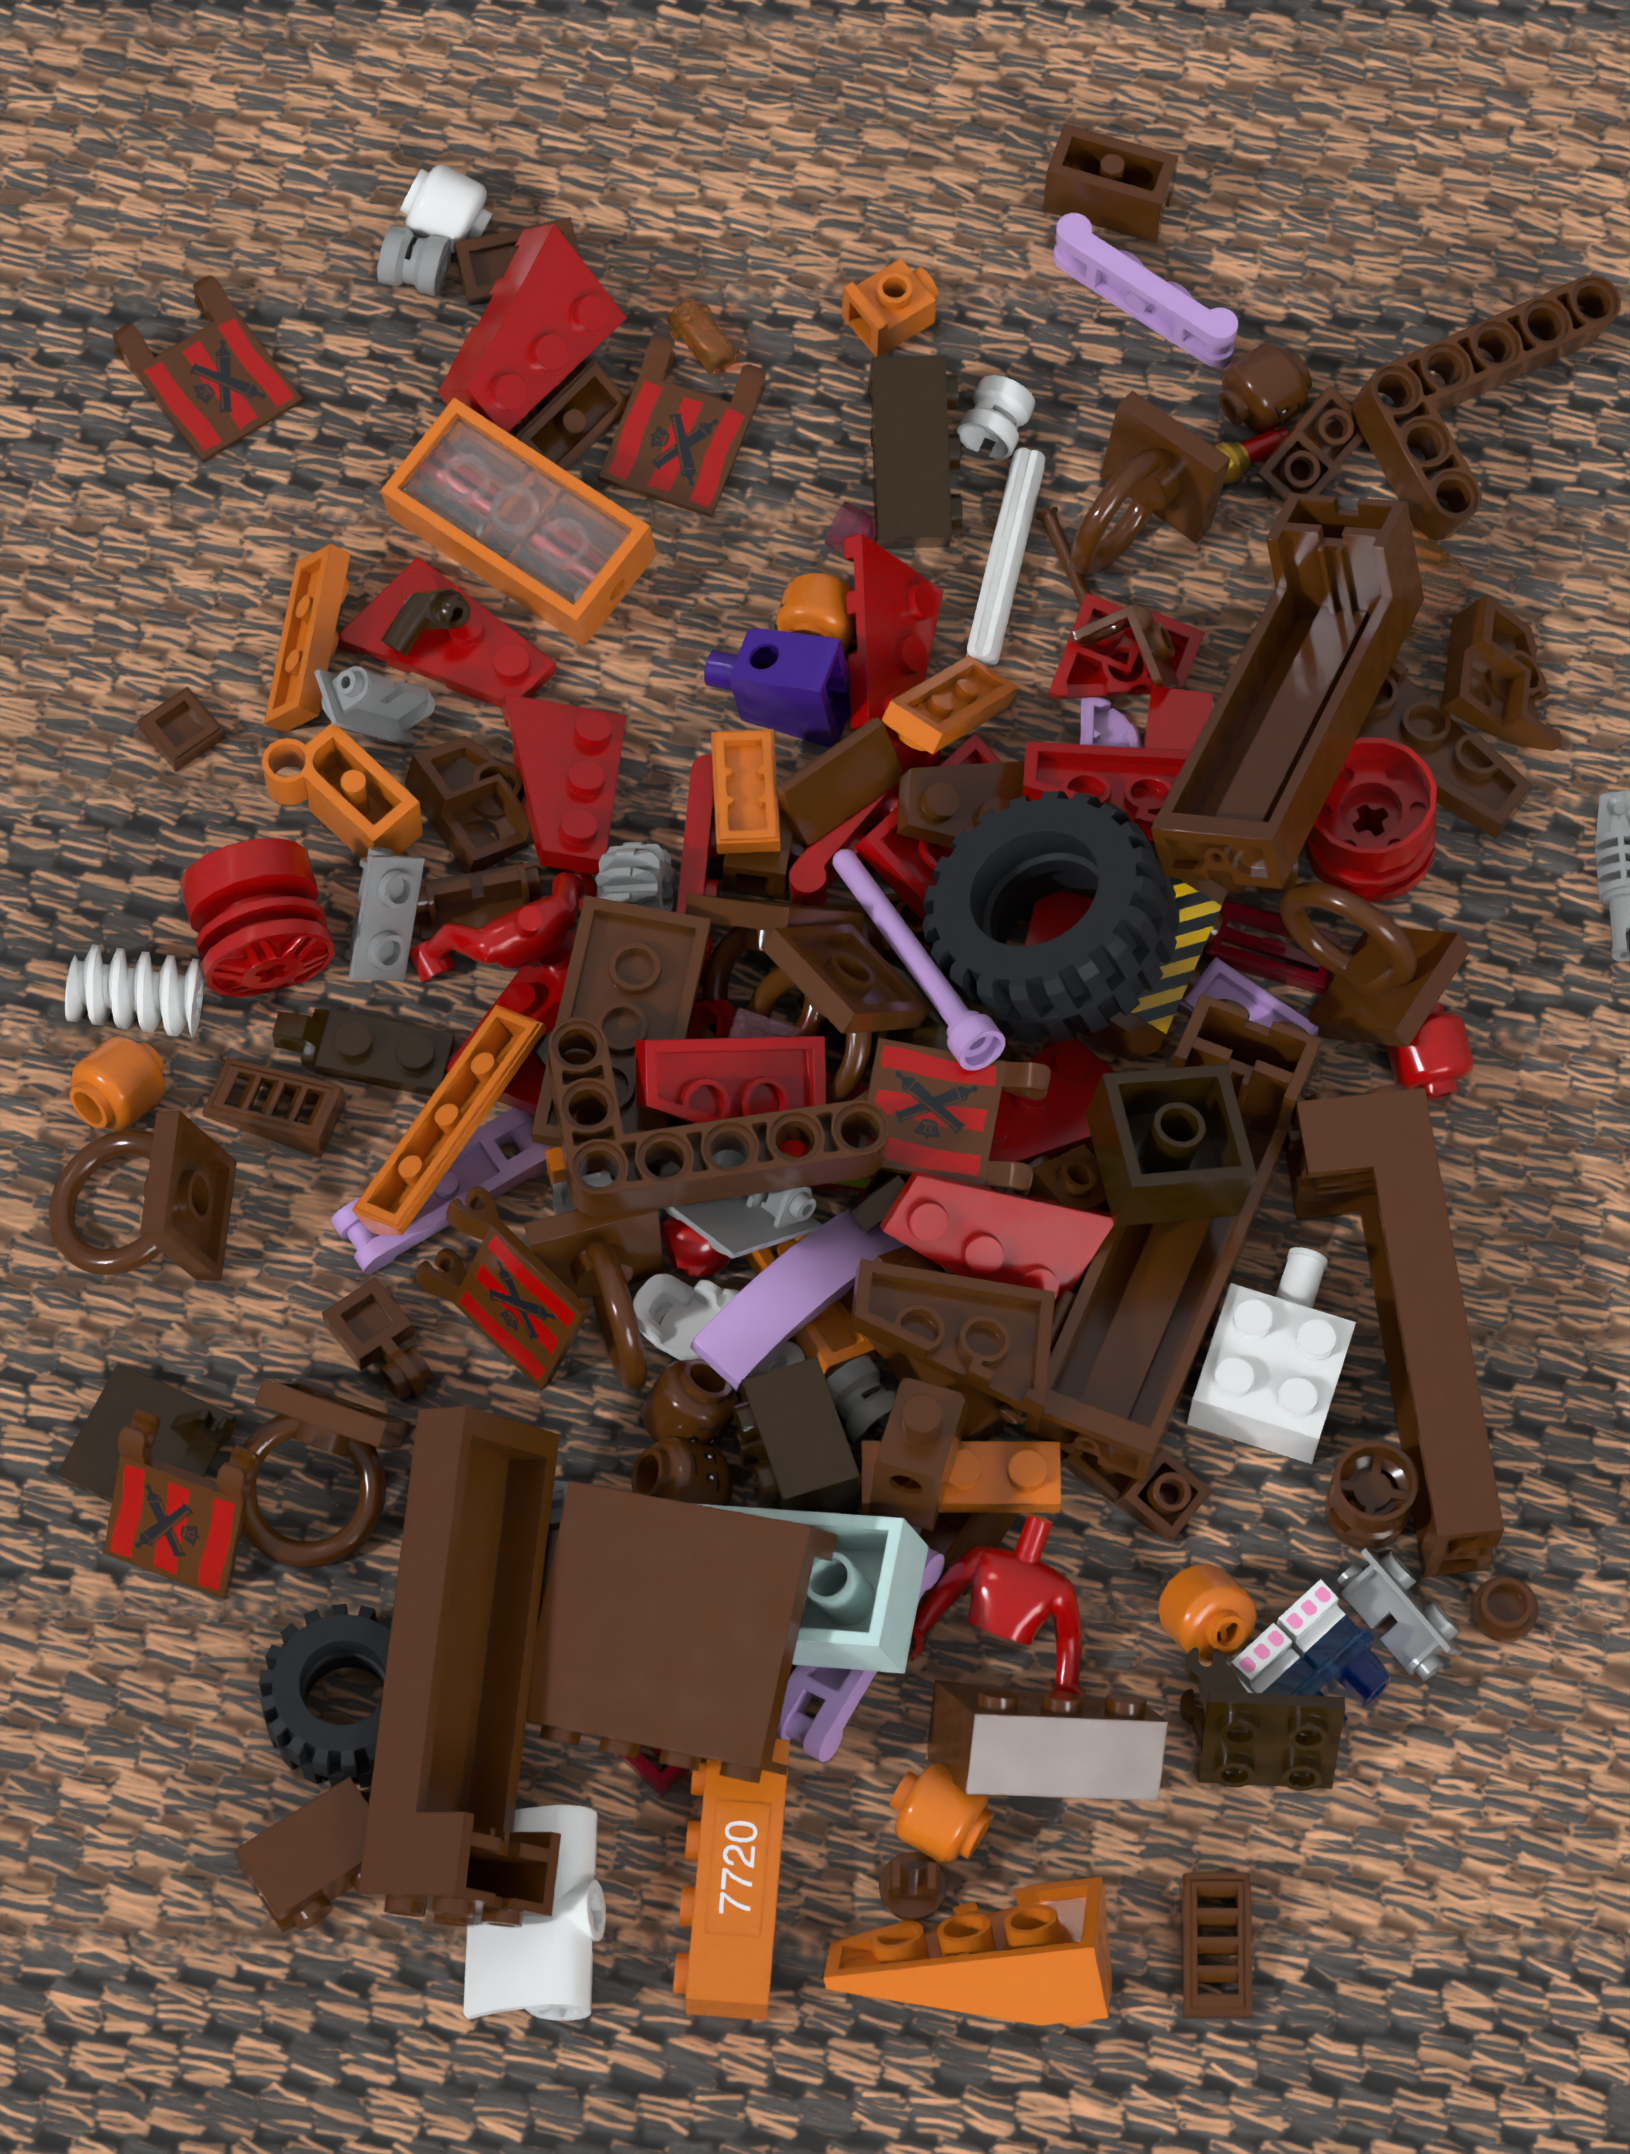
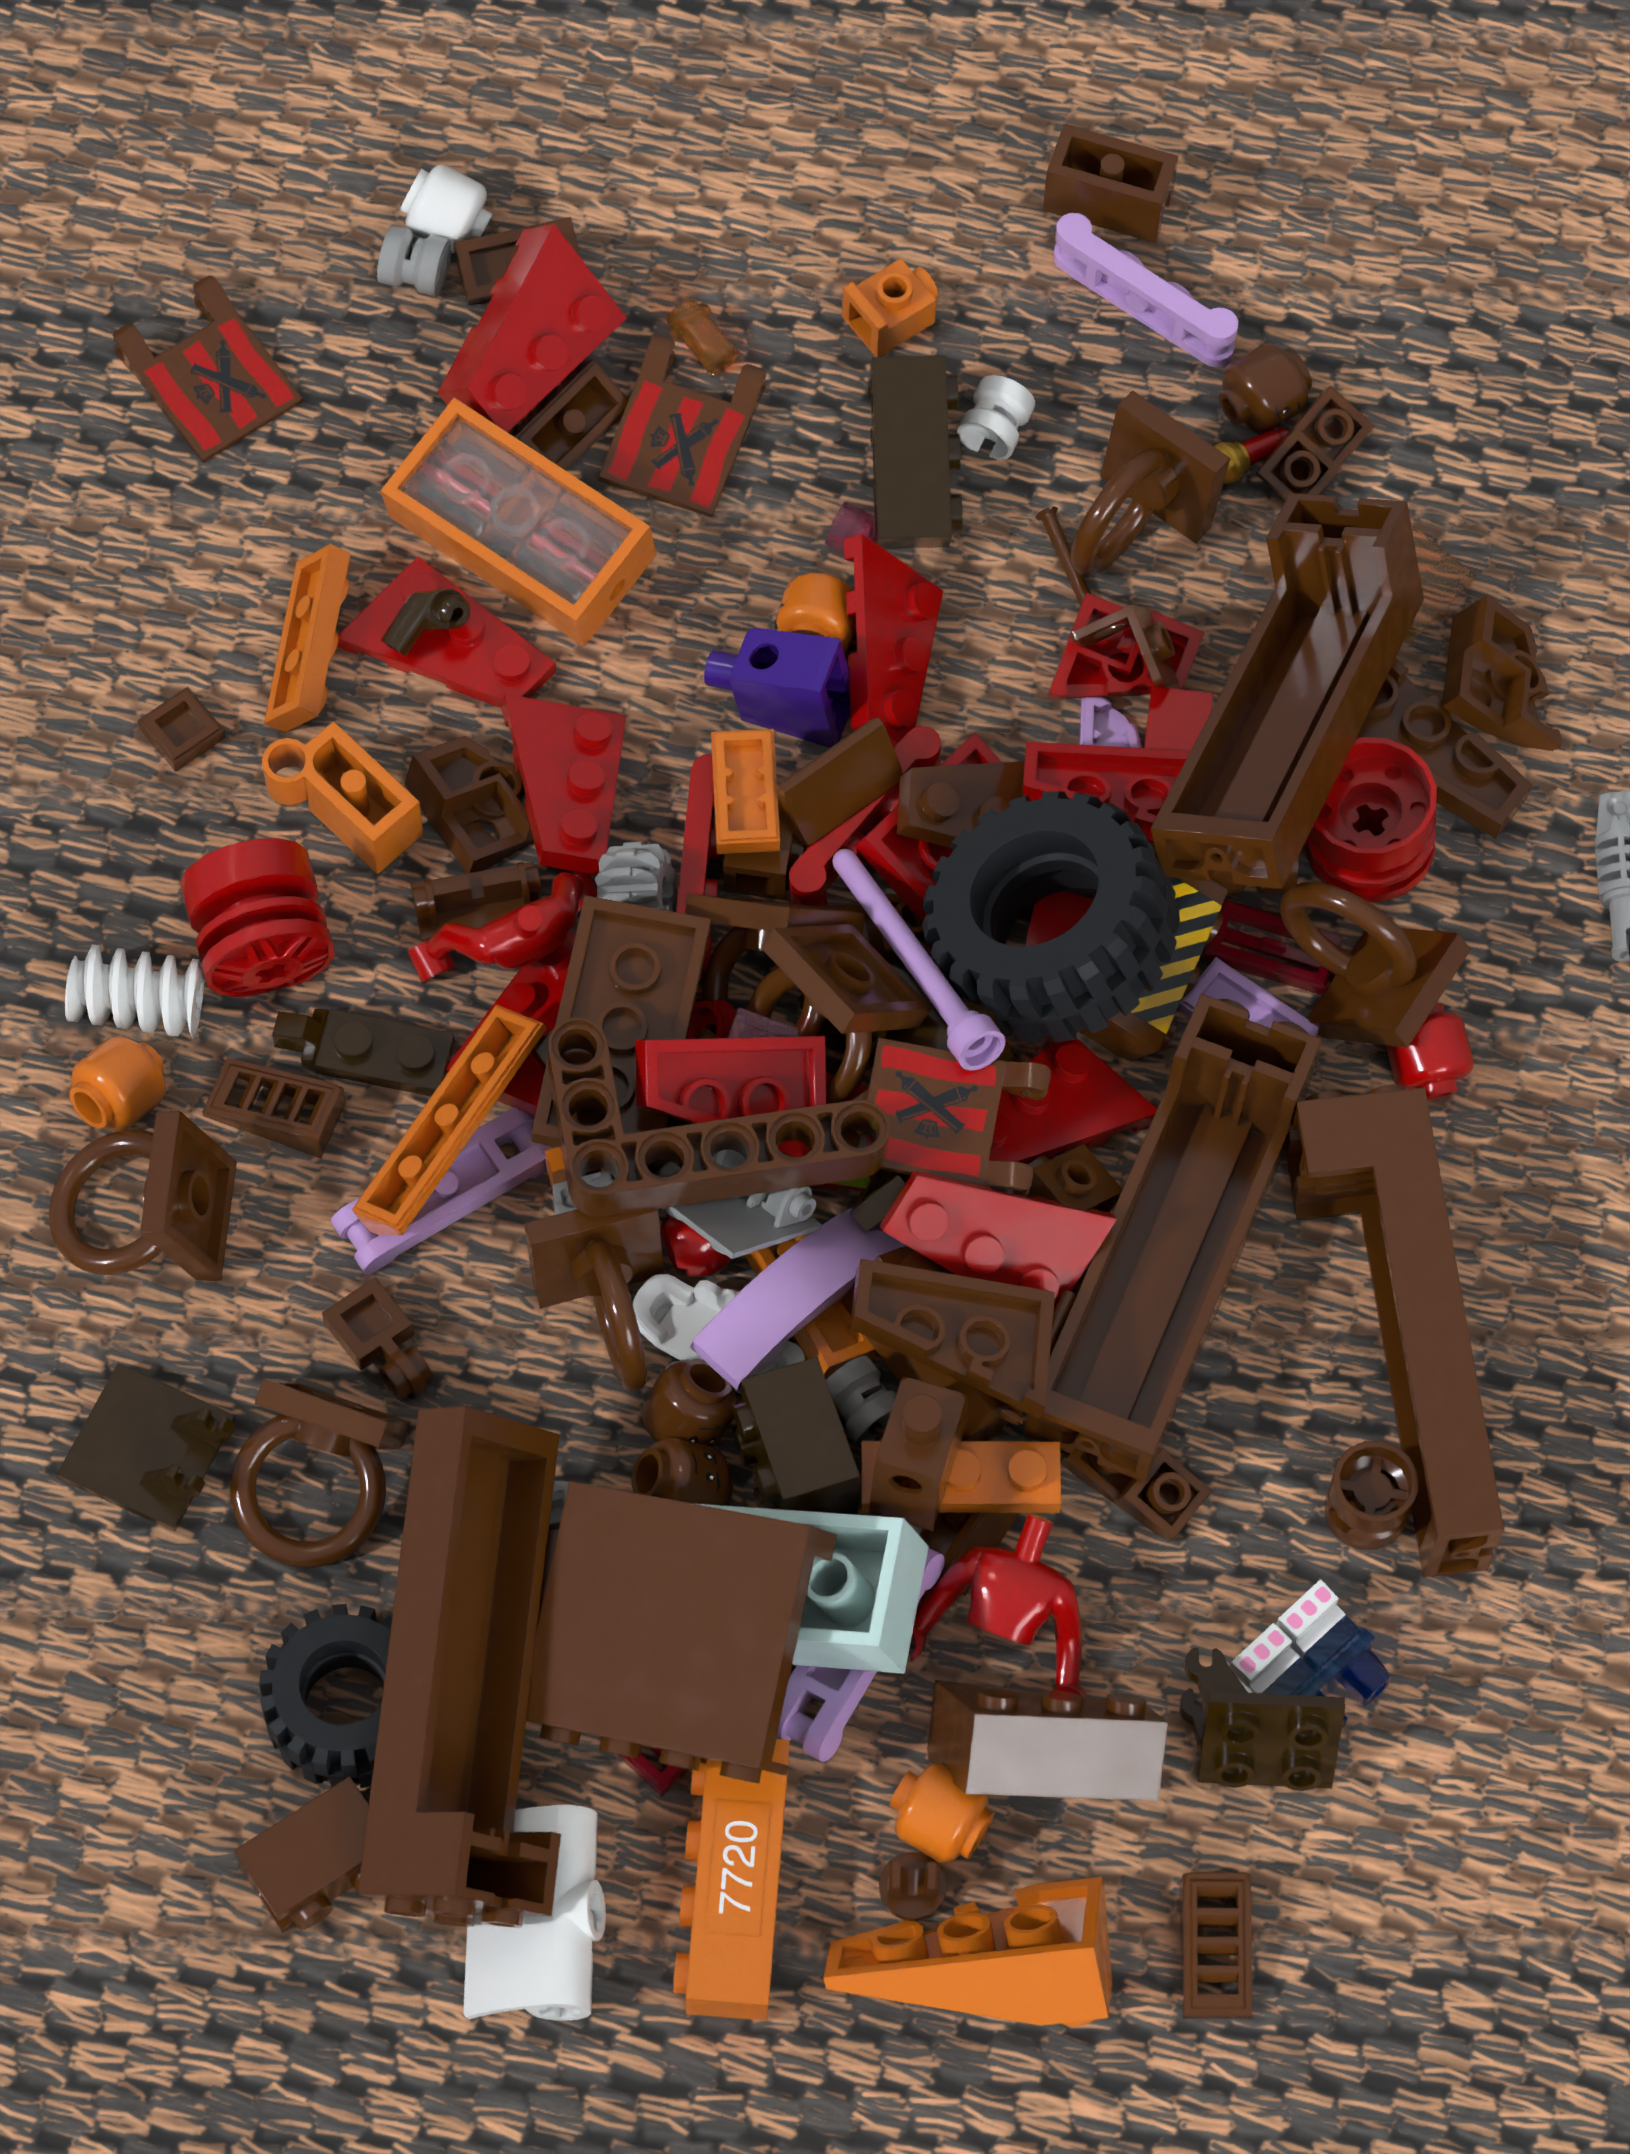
(174, 1517): reddish brown flag -> none
(374, 704): light grey hinge -> none
(386, 915): light grey hinge -> none
(506, 1291): reddish brown flag -> none
(949, 705): orange plate -> none
(1006, 556): white axle -> none
(1170, 1144): dark brown brick -> none
(1207, 1611): orange head -> none
(1274, 1363): white brick -> none
(1420, 1630): light grey hinge -> none
(1467, 375): reddish brown beam -> none
(1504, 1609): reddish brown plate -> none

